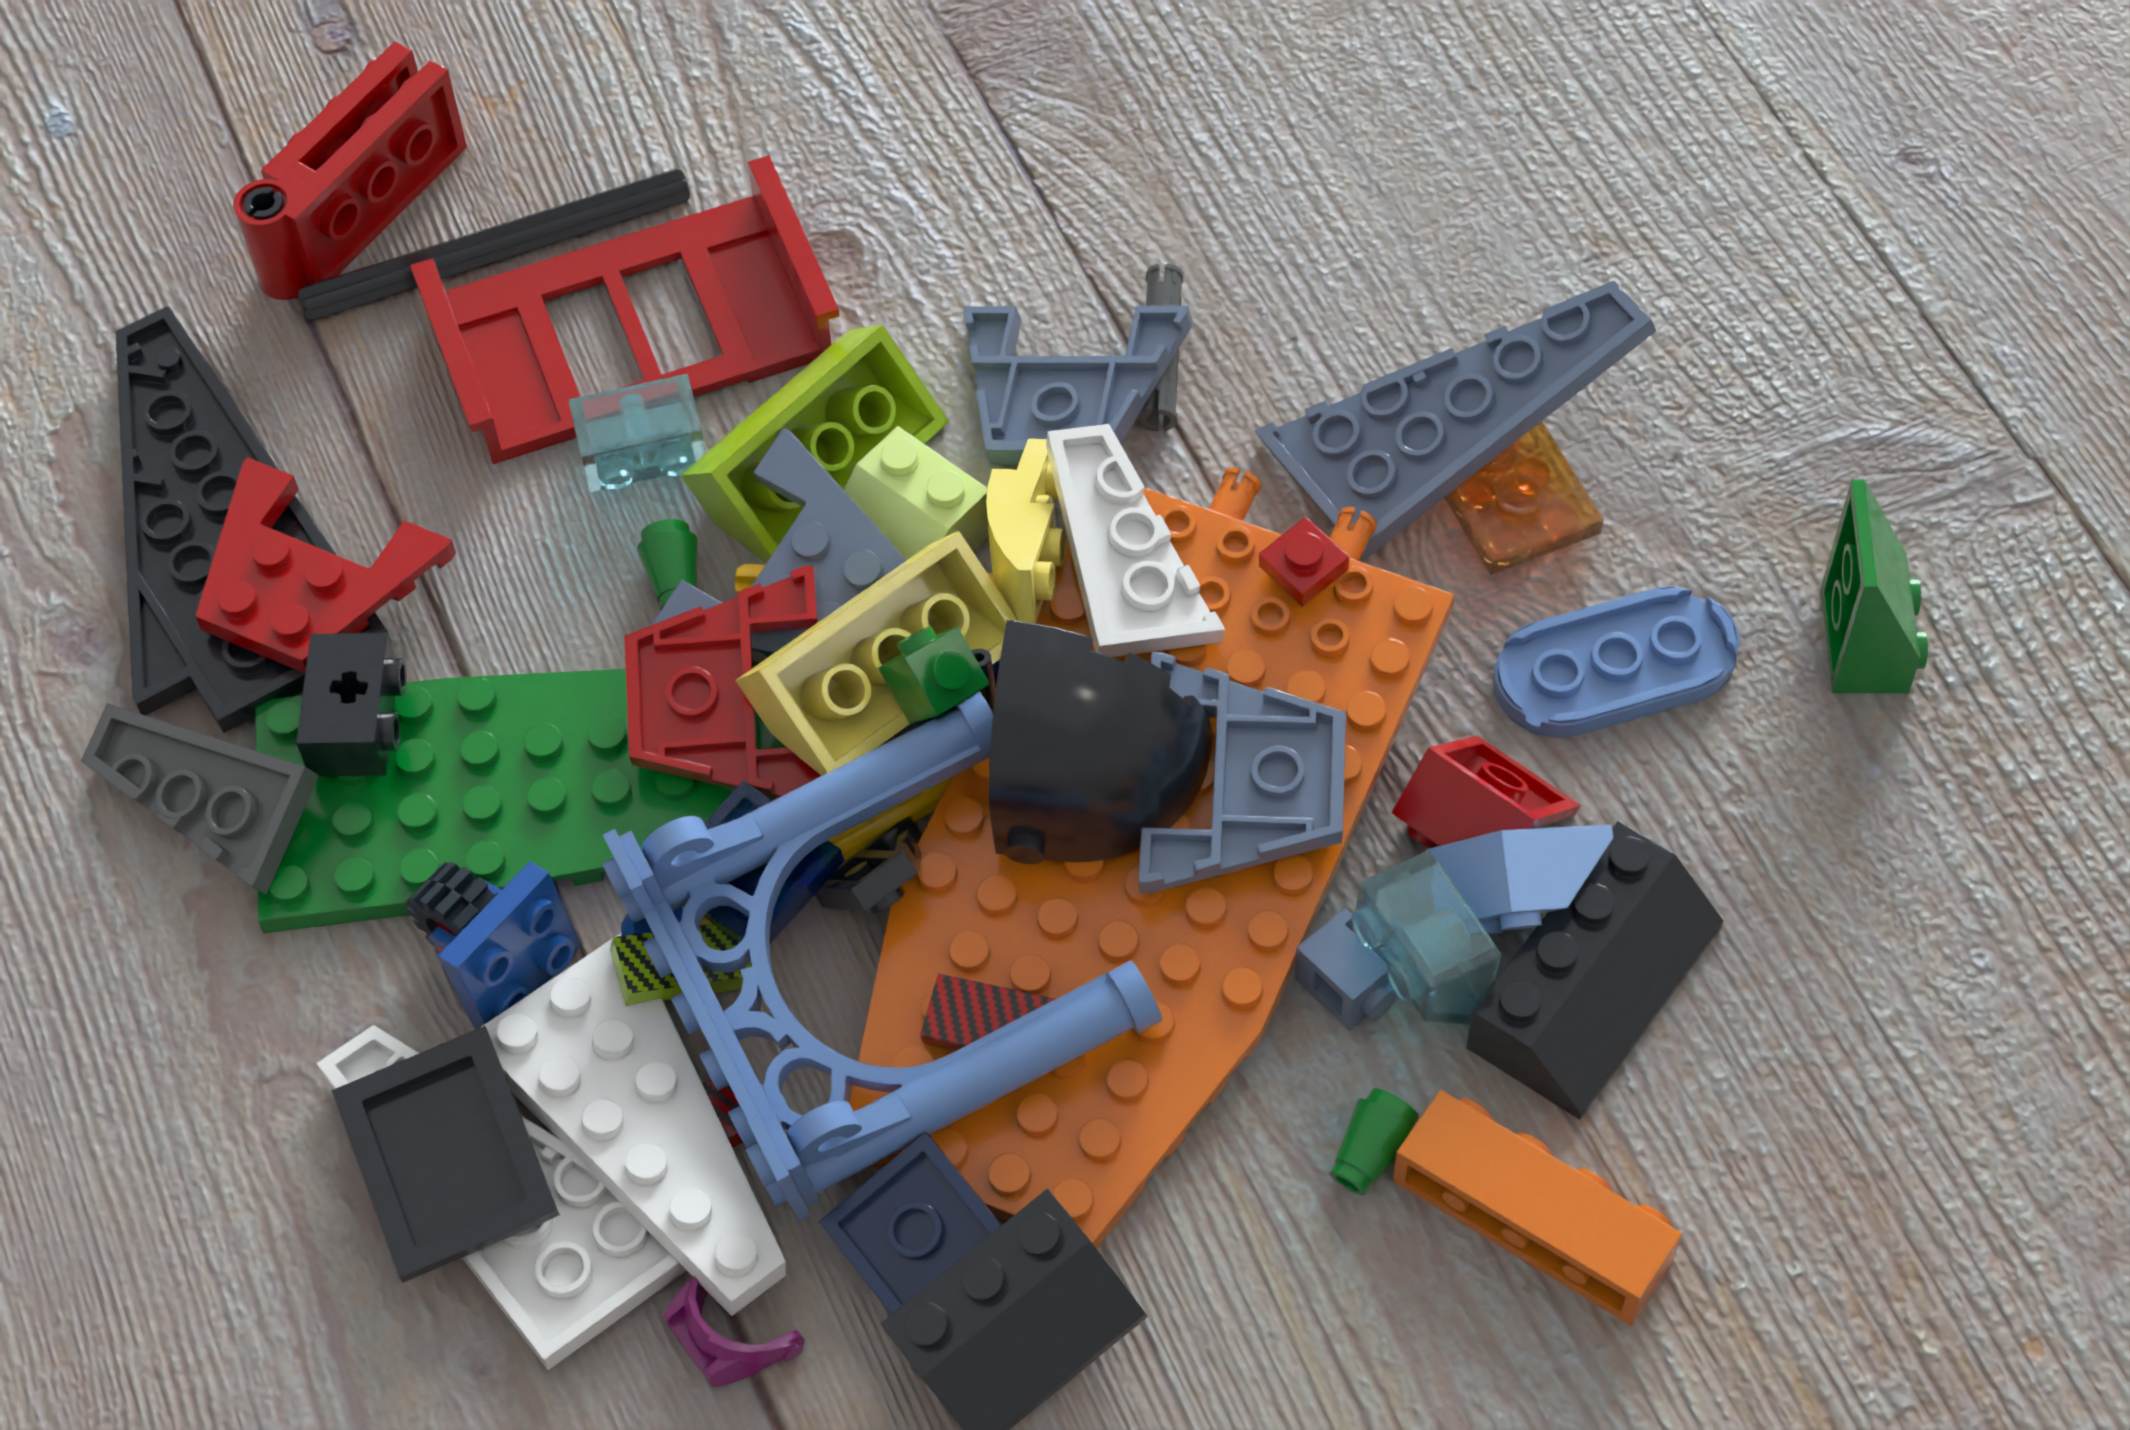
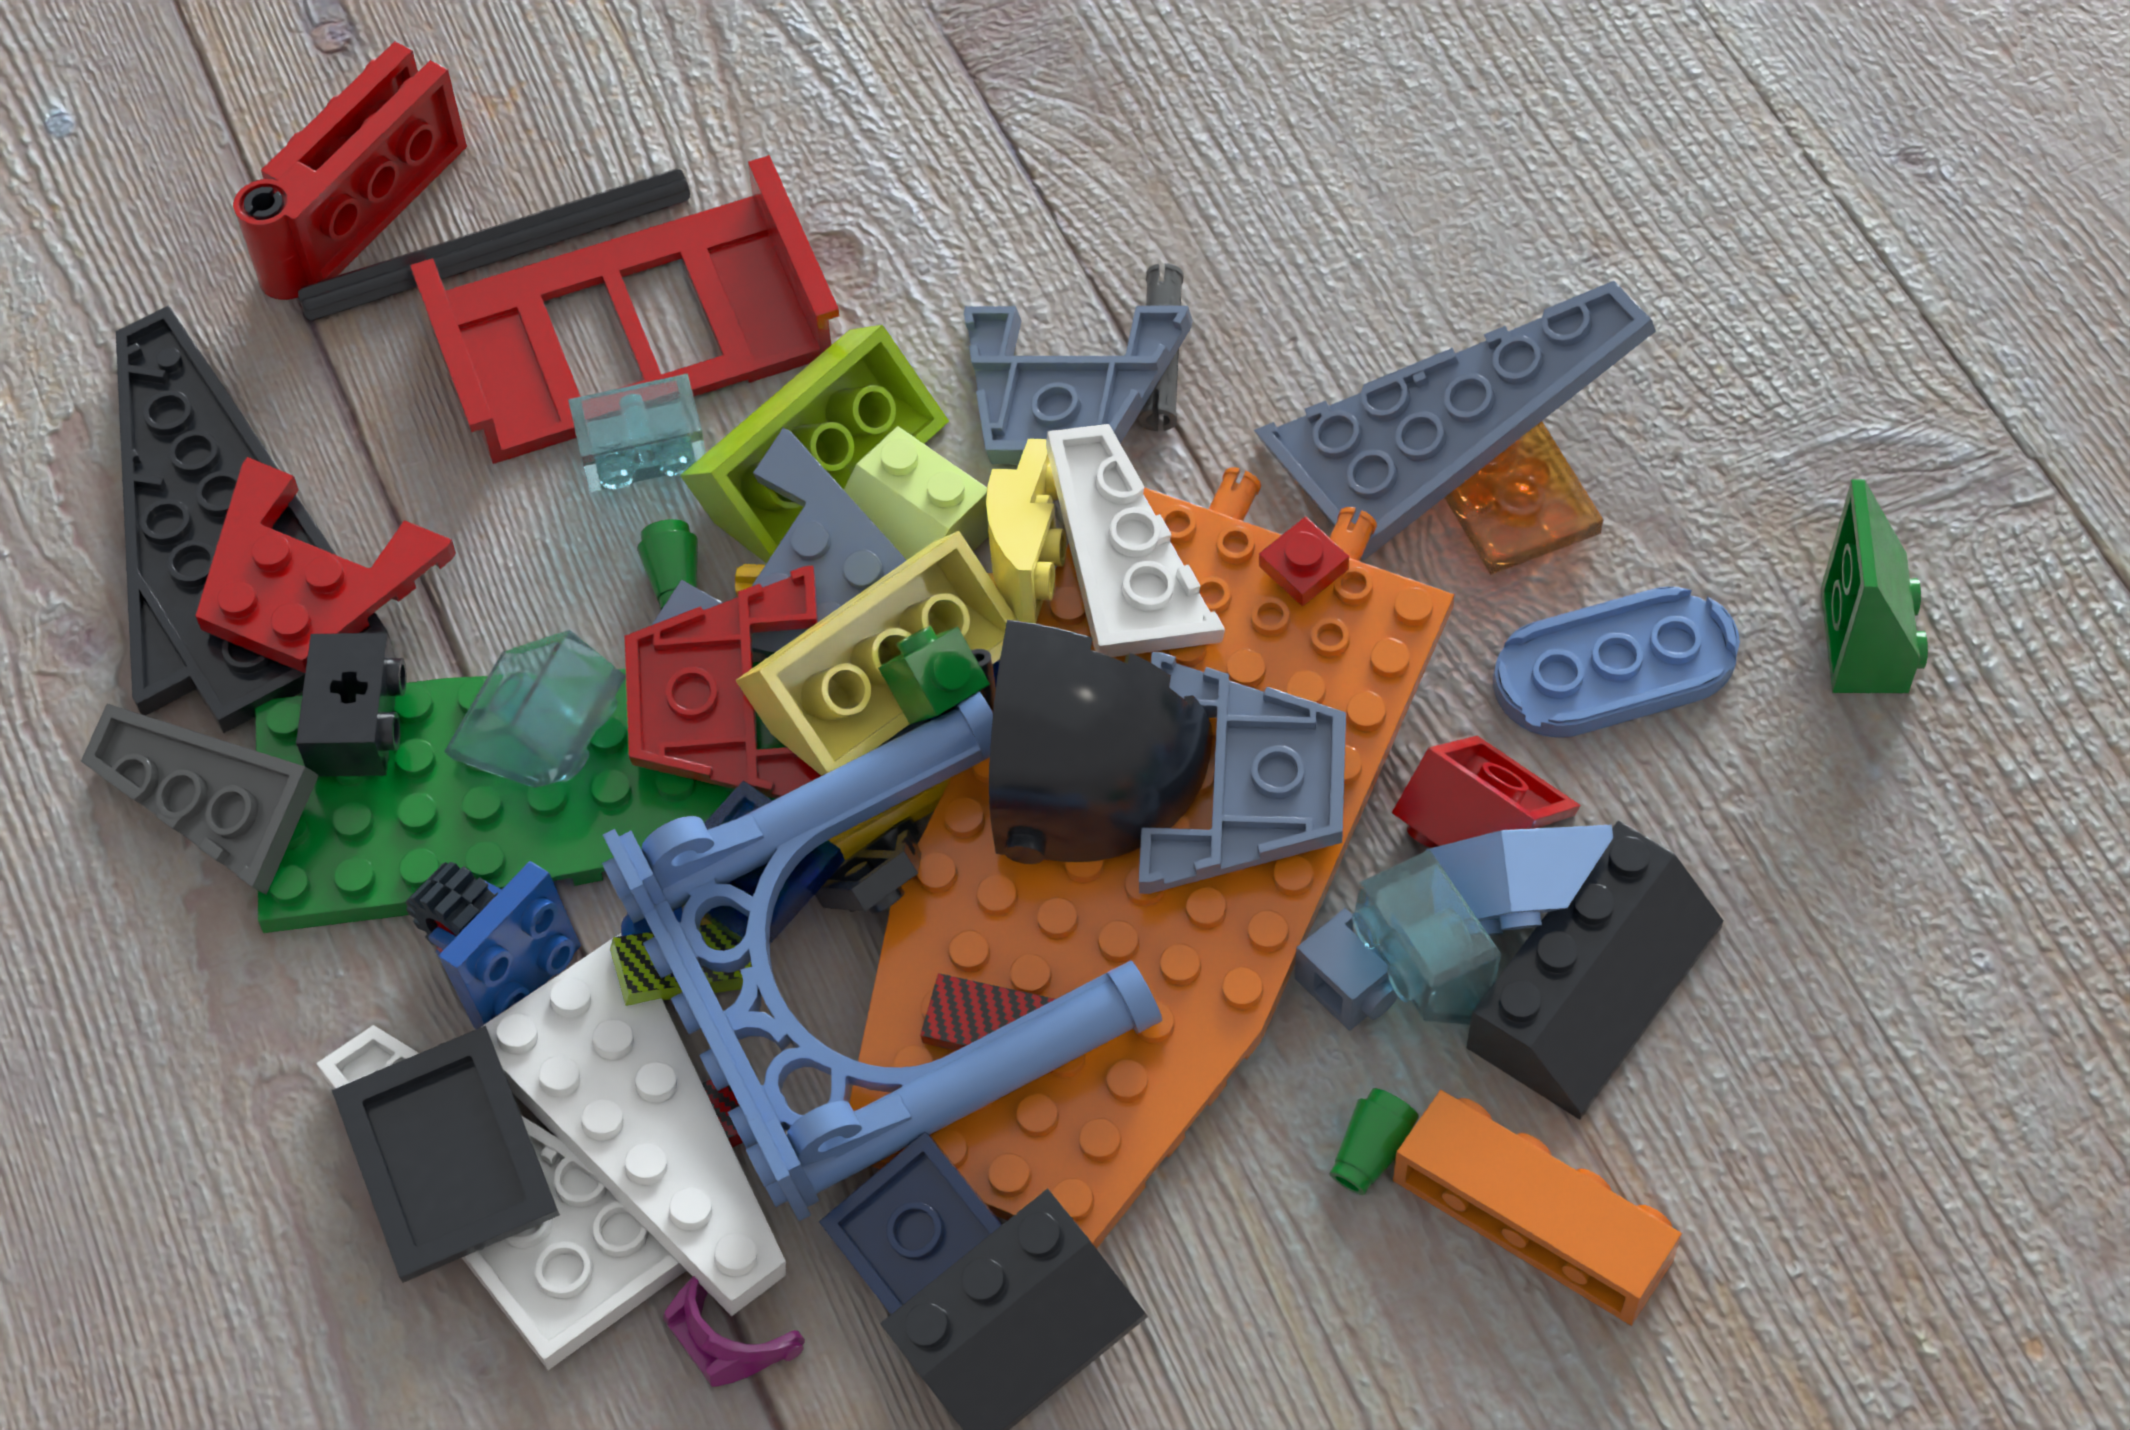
(538, 711): none -> clear light blue slope

